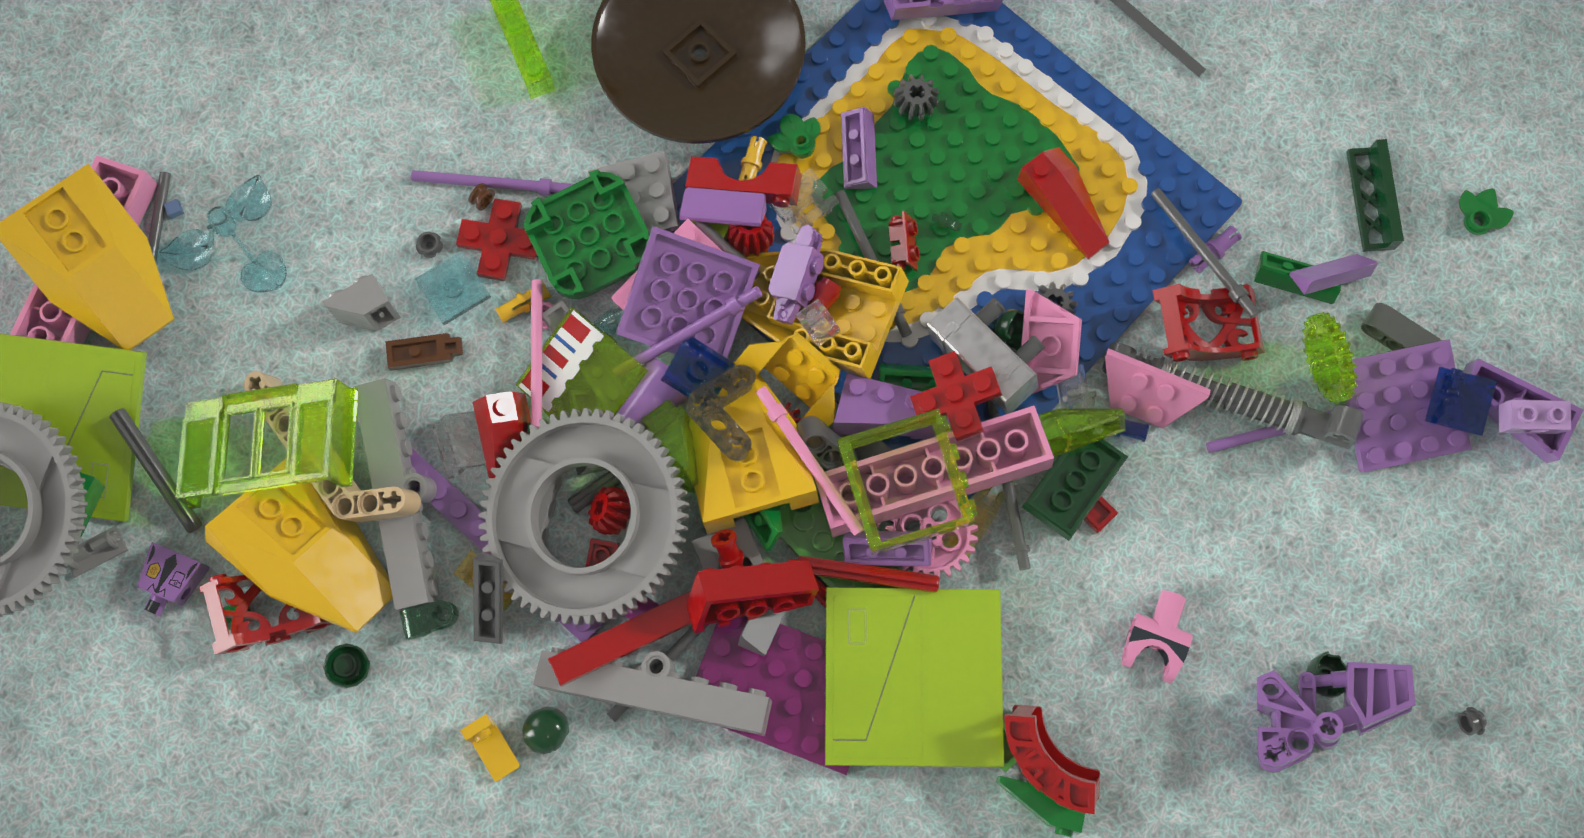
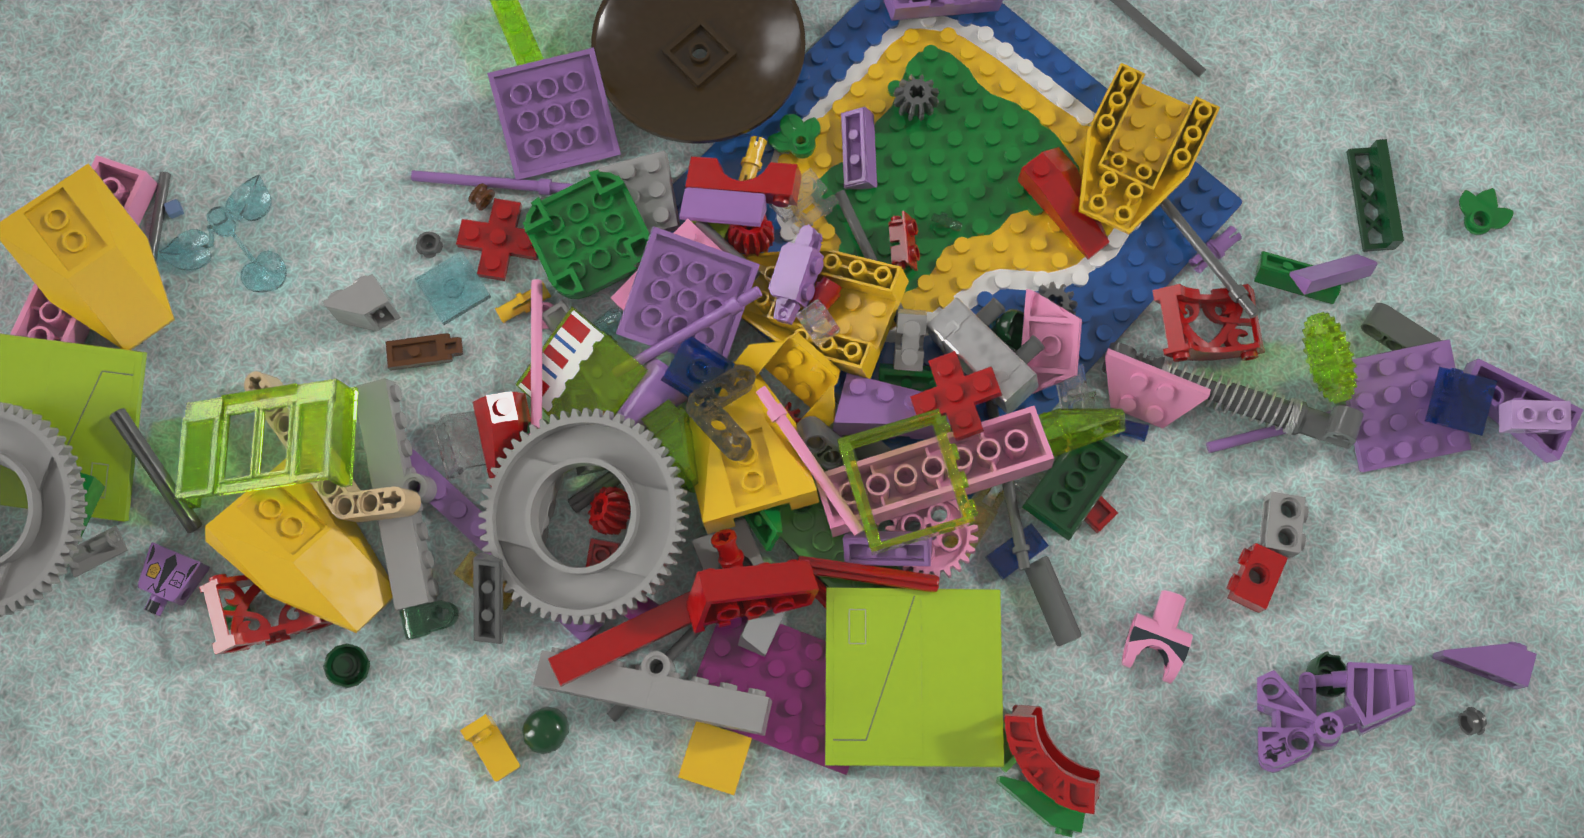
(554, 113): none -> medium lavender plate
(715, 758): none -> yellow tile
(912, 328): none -> light grey brick
(1004, 560): none -> clear blue plate
(1053, 602): none -> dark grey slope
(1139, 150): none -> yellow wedge
(1268, 566): none -> red brick
(1275, 522): none -> light grey brick
(1502, 663): none -> medium lavender slope

